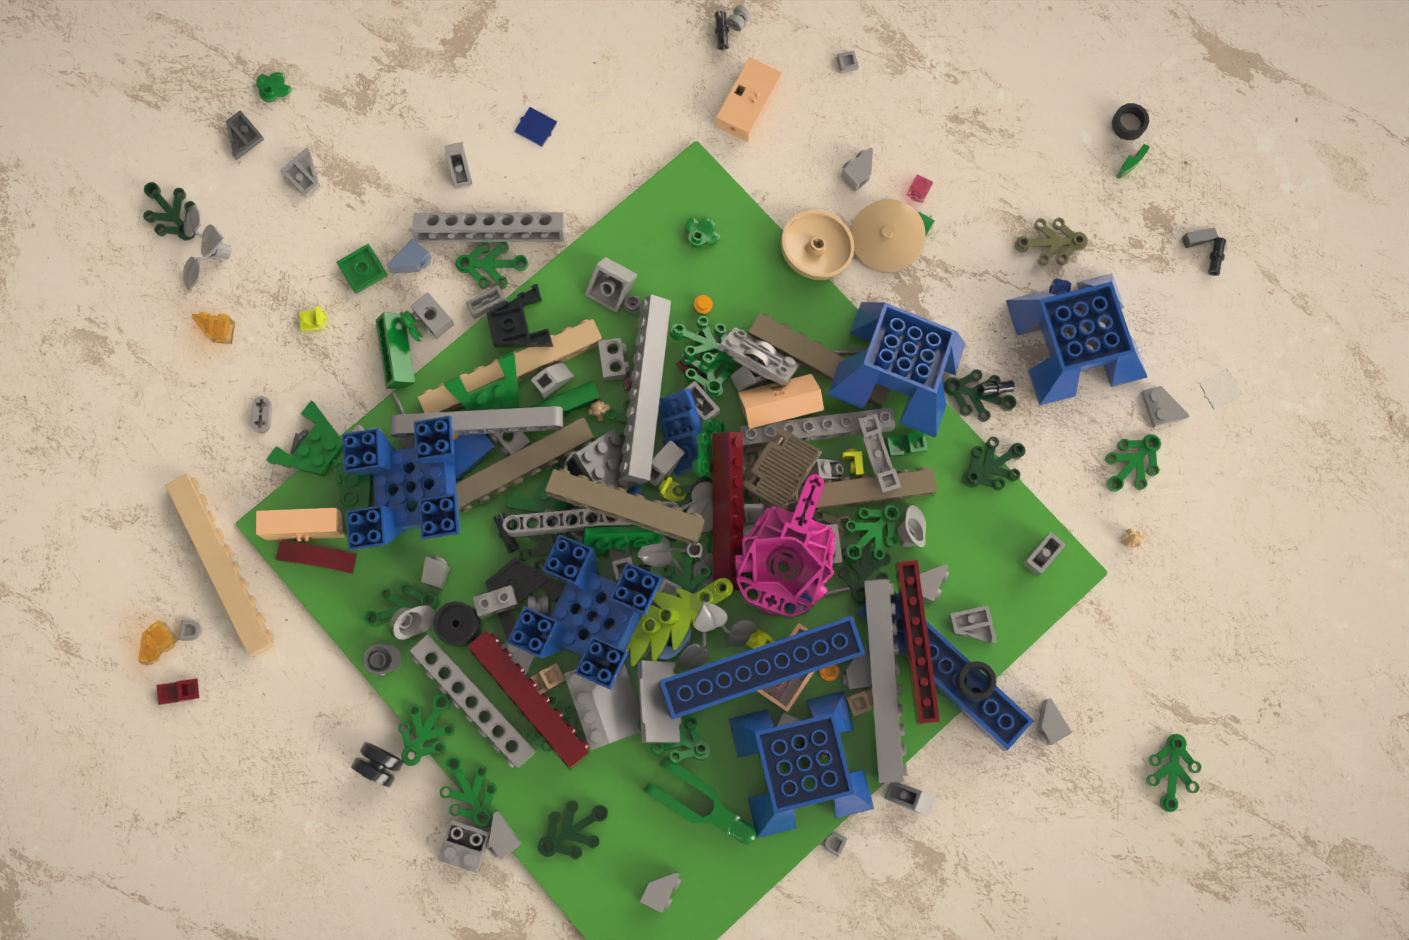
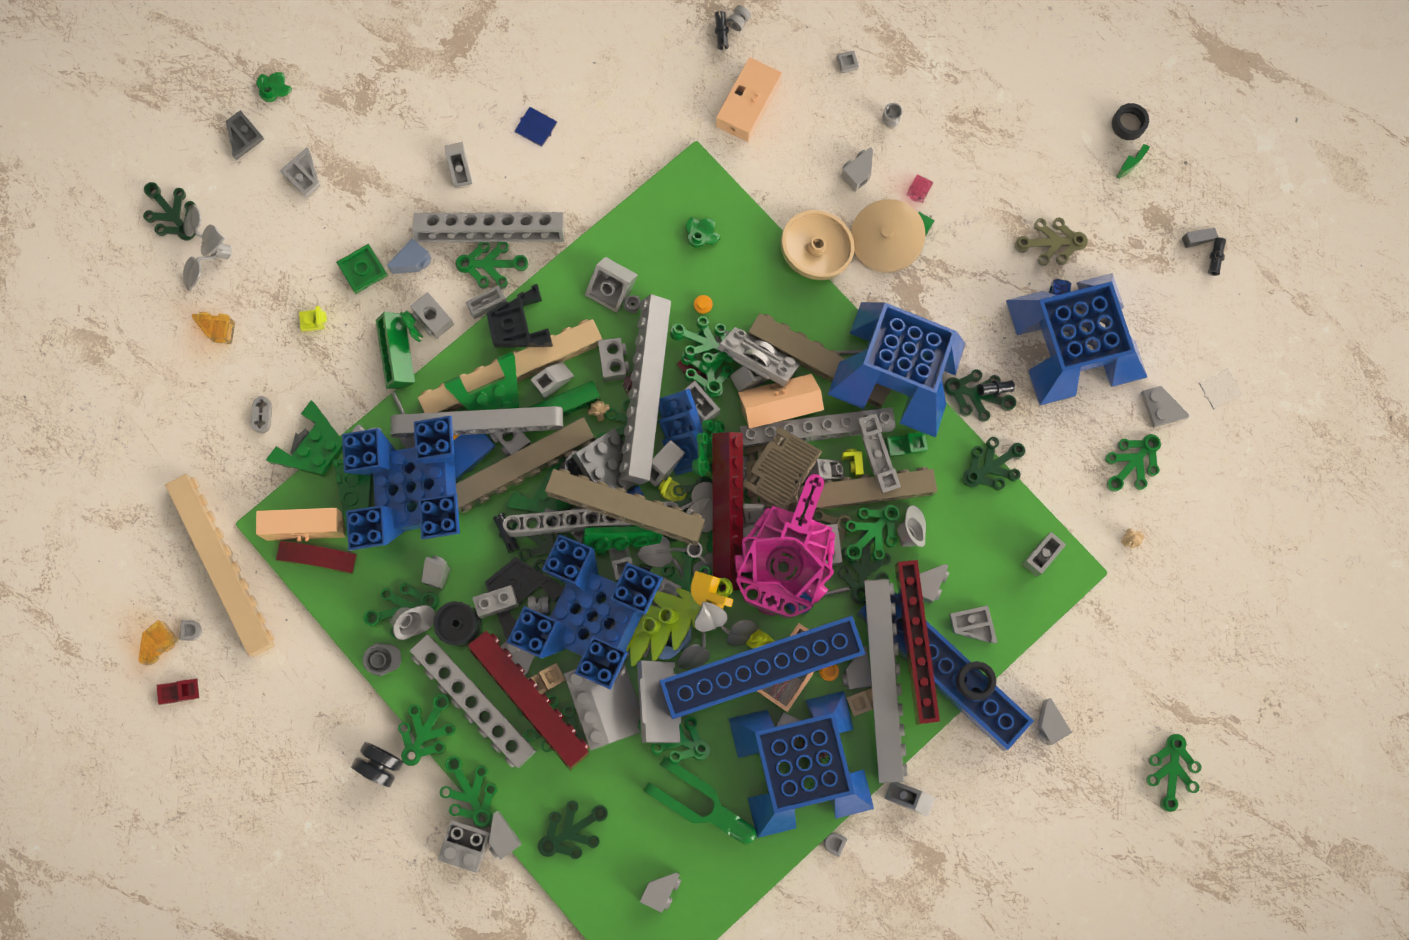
(705, 588): none -> yellow brick
(893, 110): none -> light grey wheel

